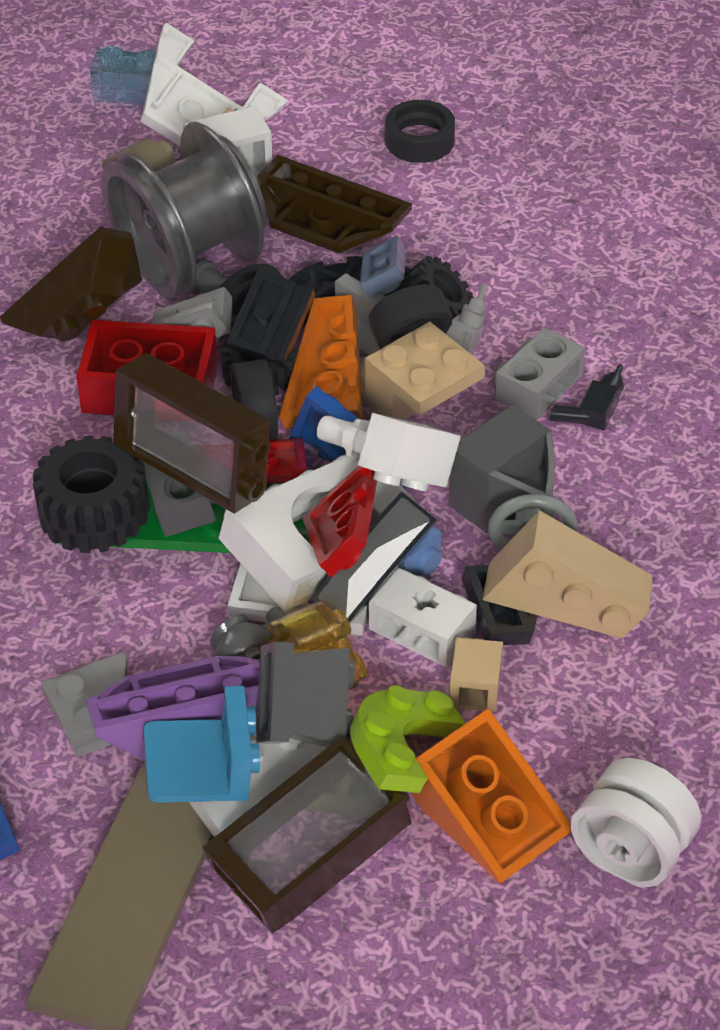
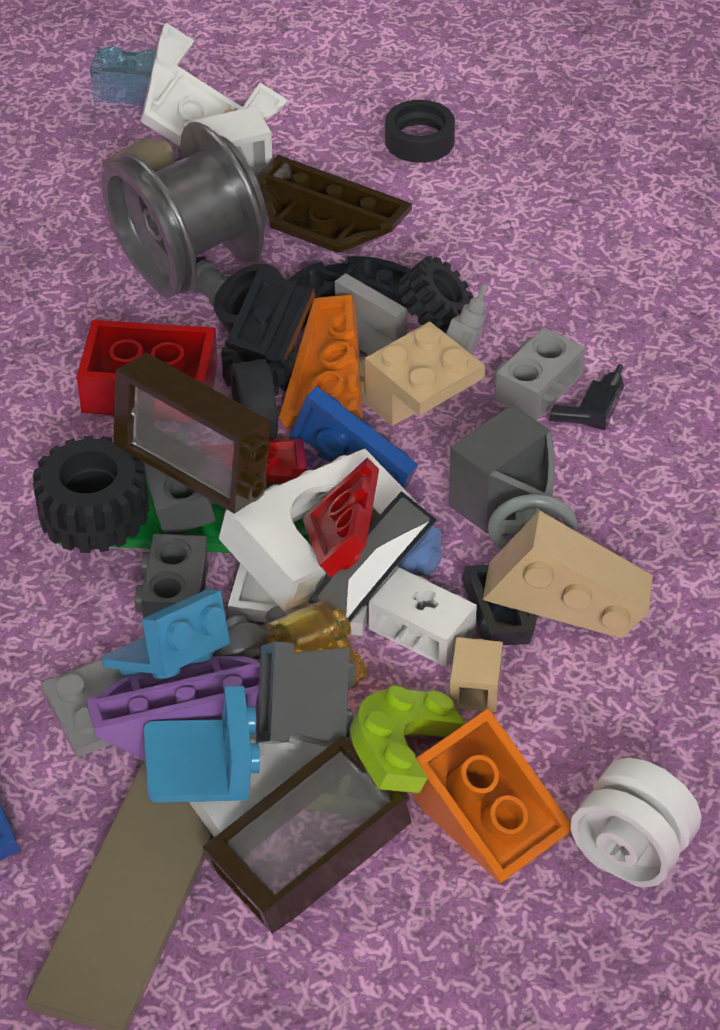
(79, 287): dark brown wedge -> none
(171, 571): none -> dark grey brick
(175, 638): none -> dark azure bracket
(205, 310): light grey bracket -> none
(383, 267): sand blue plate -> none
(395, 449): white brick -> none
(407, 311): black tyre -> none

